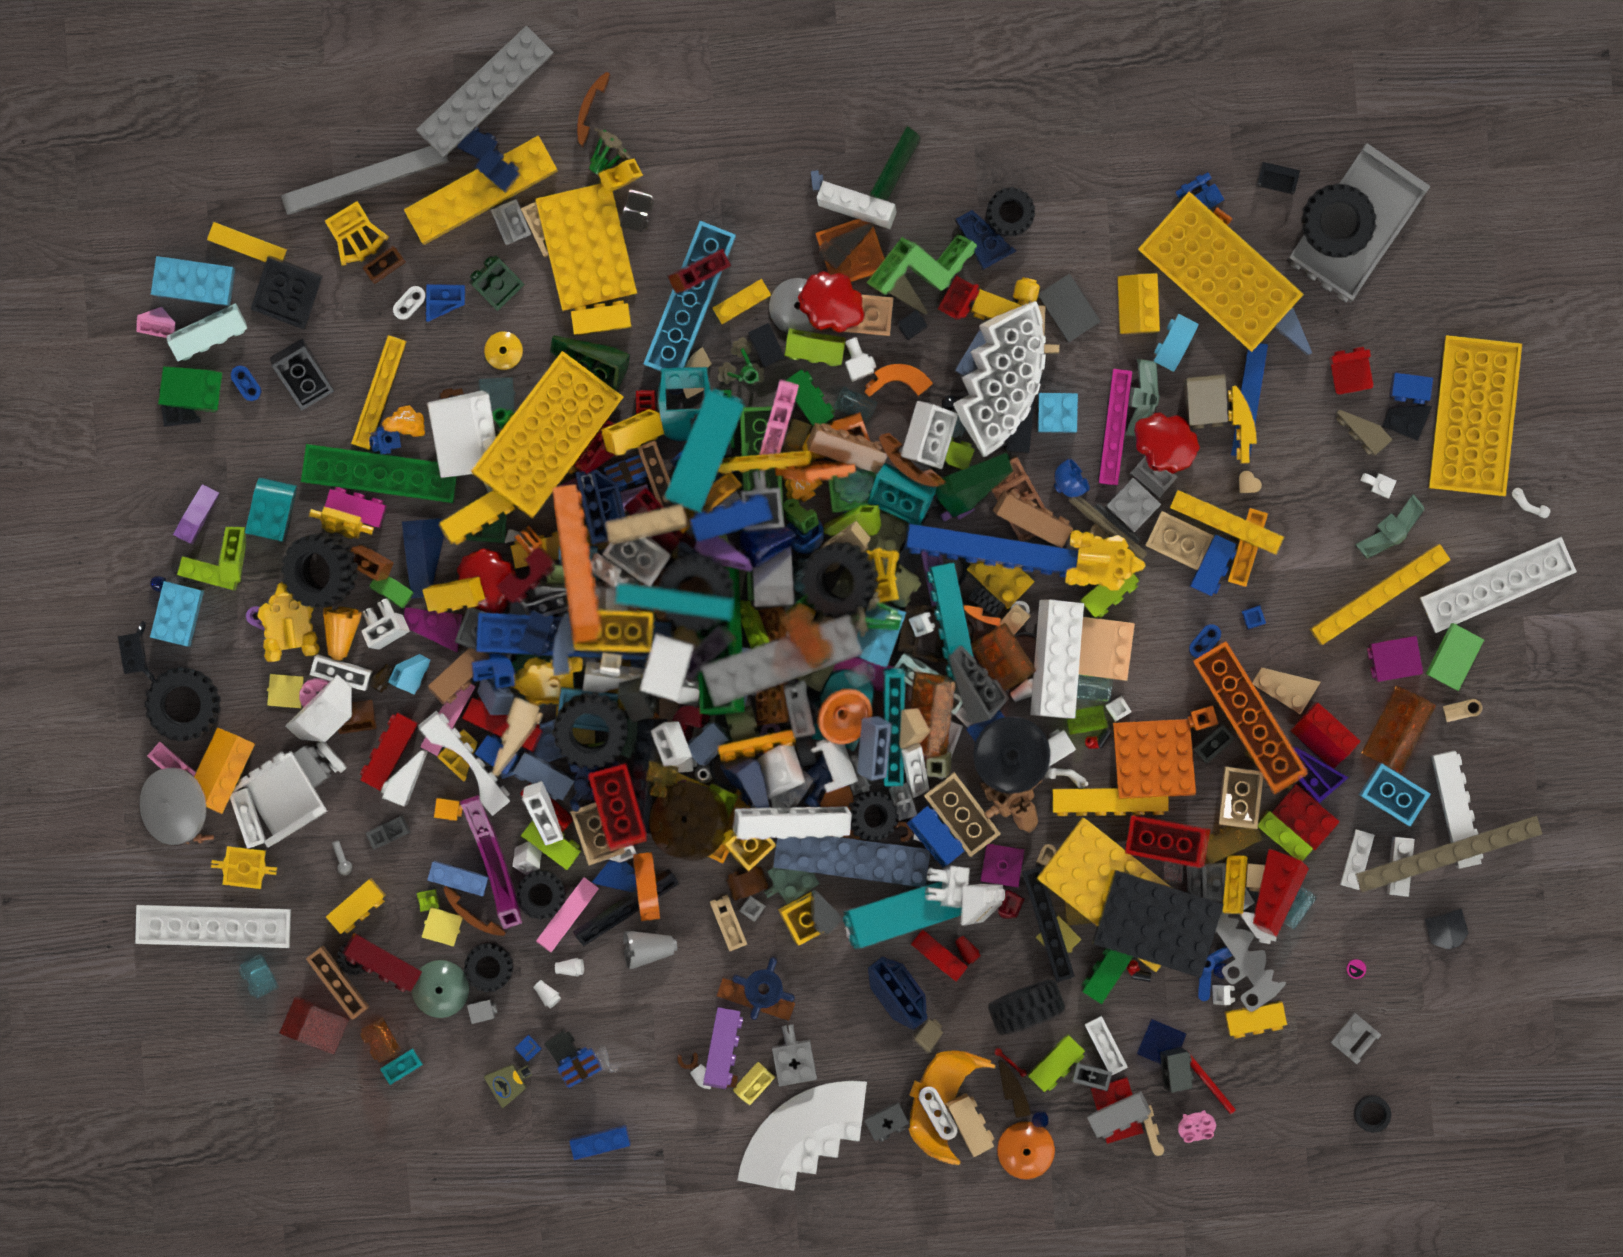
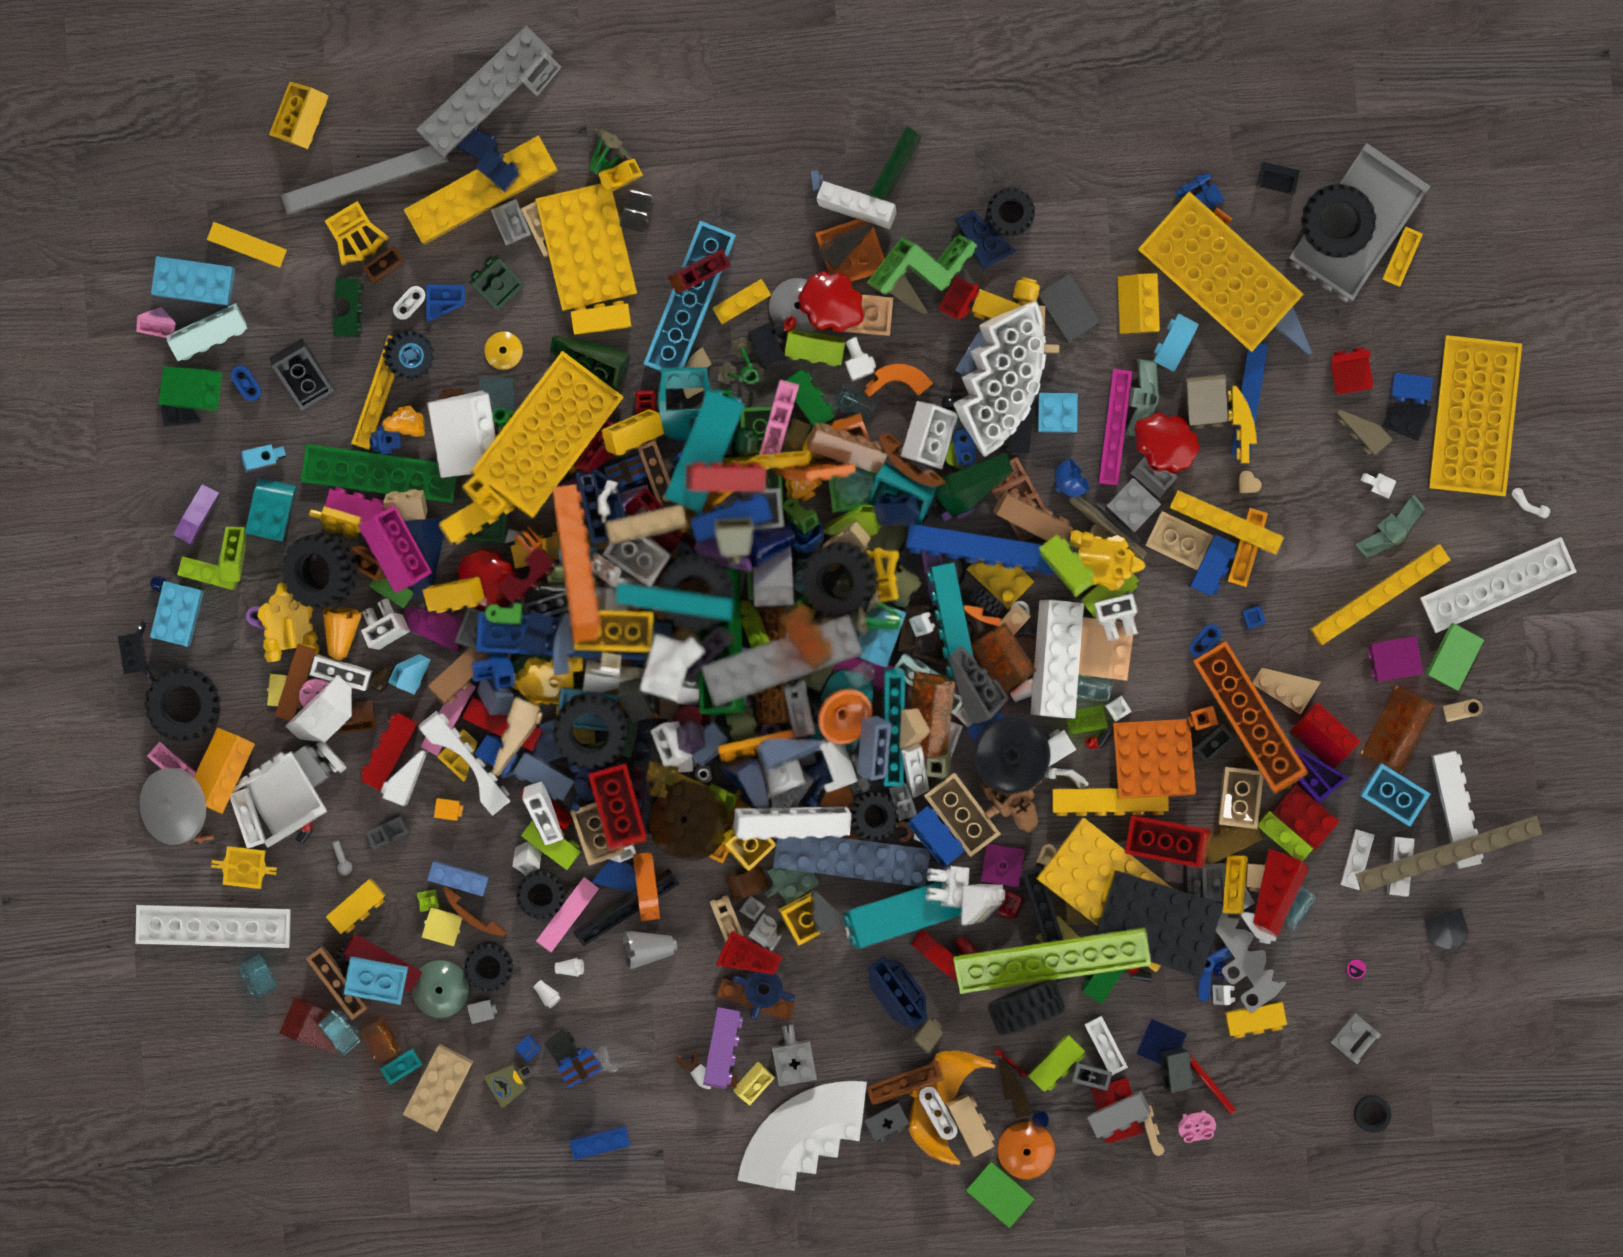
(252, 458): none -> medium azure torso
(286, 292): black plate -> none
(296, 678): none -> dark orange tile
(298, 115): none -> yellow slope
(305, 833): none -> black arm
(339, 1031): none -> clear light blue brick
(349, 324): none -> dark green arch
(375, 980): none -> medium azure tile
(395, 549): none -> dark pink brick
(408, 354): none -> black wheel
(409, 504): none -> tan brick
(438, 1087): none -> tan brick
(484, 496): none -> yellow brick
(494, 861): magenta arch -> none
(505, 615): none -> bright green leg
(542, 74): none -> light grey plate
(599, 85): dark orange slope -> none
(603, 508): none -> white piece
(677, 664): none -> white plate
(690, 737): none -> clear purple brick
(725, 477): none -> red brick
(734, 537): none -> olive torso
(745, 441): none -> dark green head
(748, 955): none -> red wing
(767, 932): none -> light grey plate
(783, 326): none -> arm
(783, 751): none -> sand blue slope
(896, 511): none -> dark blue brick
(905, 1083): none -> dark orange tile
(912, 325): black panel -> none
(964, 448): none -> blue plate
(1000, 1194): none -> bright green tile
(1052, 960): none -> lime plate
(1067, 565): none -> lime brick
(1115, 609): none -> white brick
(1402, 256): none -> yellow plate

